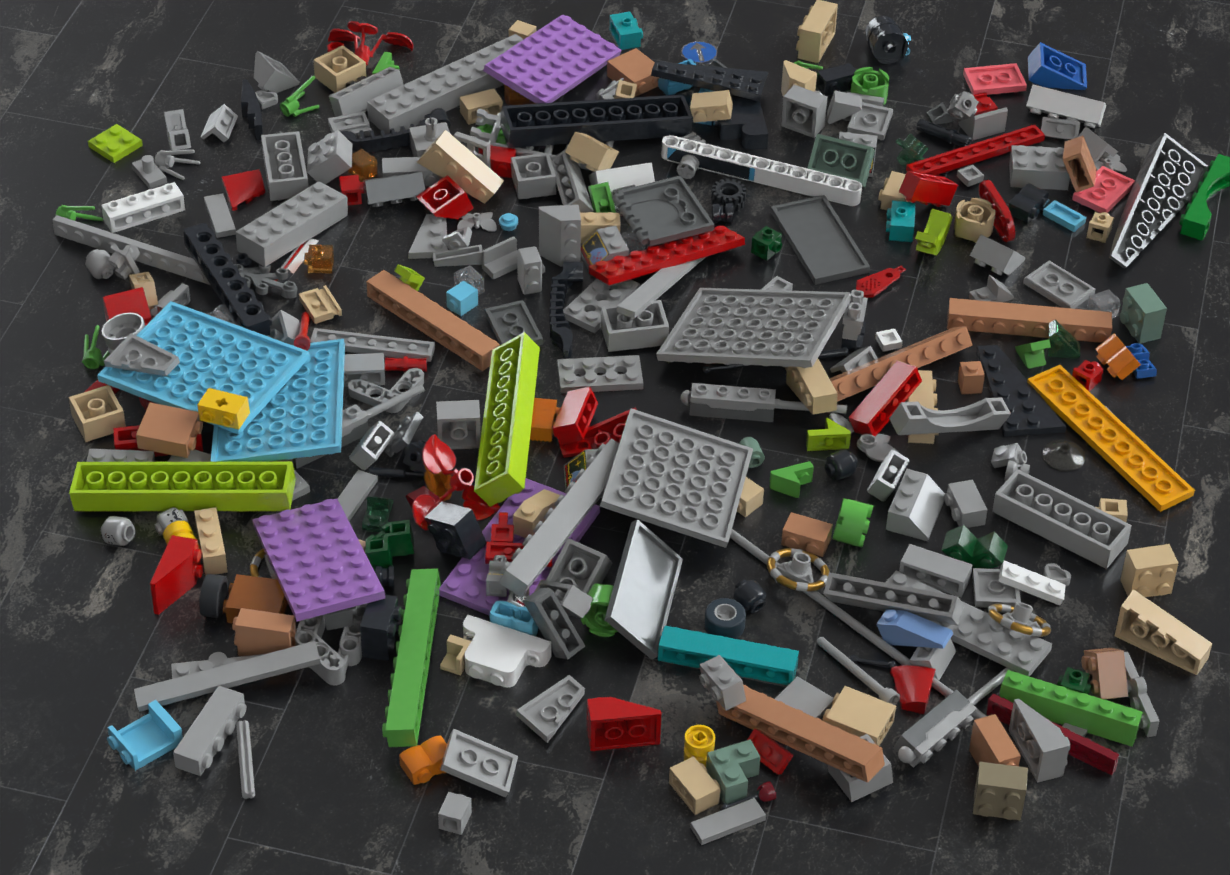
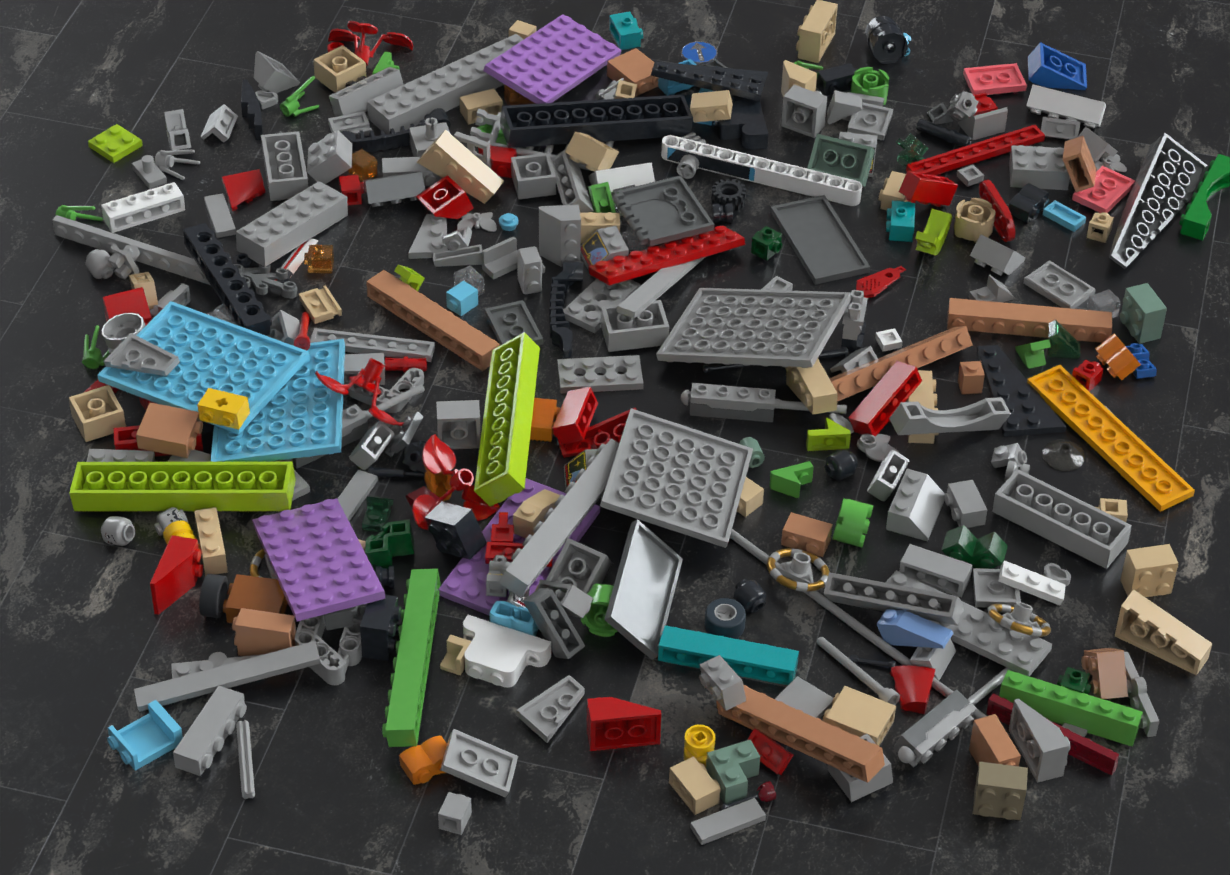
(370, 374): none -> red plant

